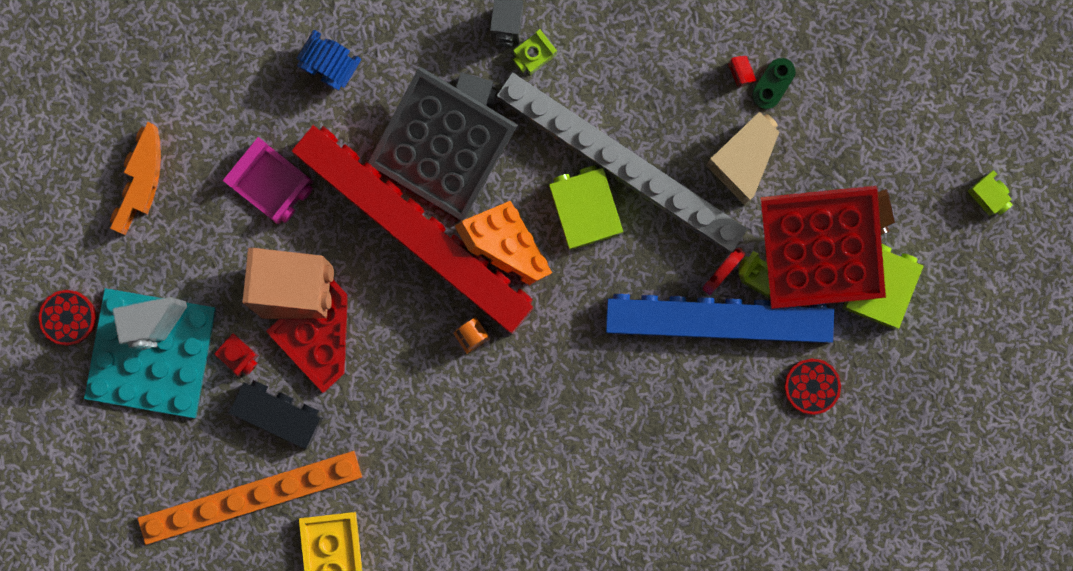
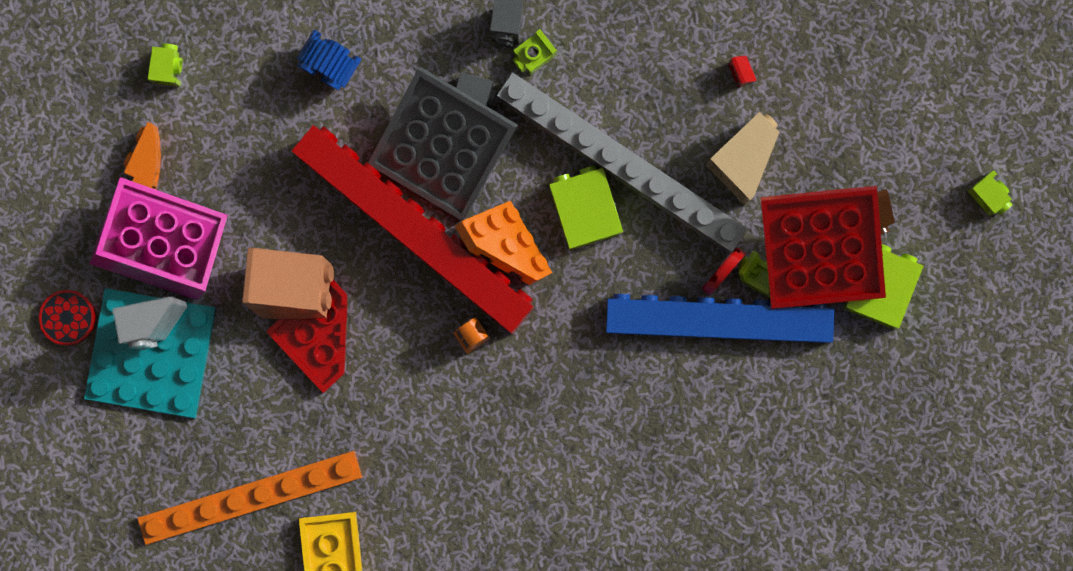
(159, 239): none -> dark pink slope
(165, 65): none -> lime brick
(237, 356): red bracket -> none
(269, 181): dark pink panel -> none
(276, 414): black brick -> none
(774, 83): dark green plate -> none
(812, 386): tile -> none

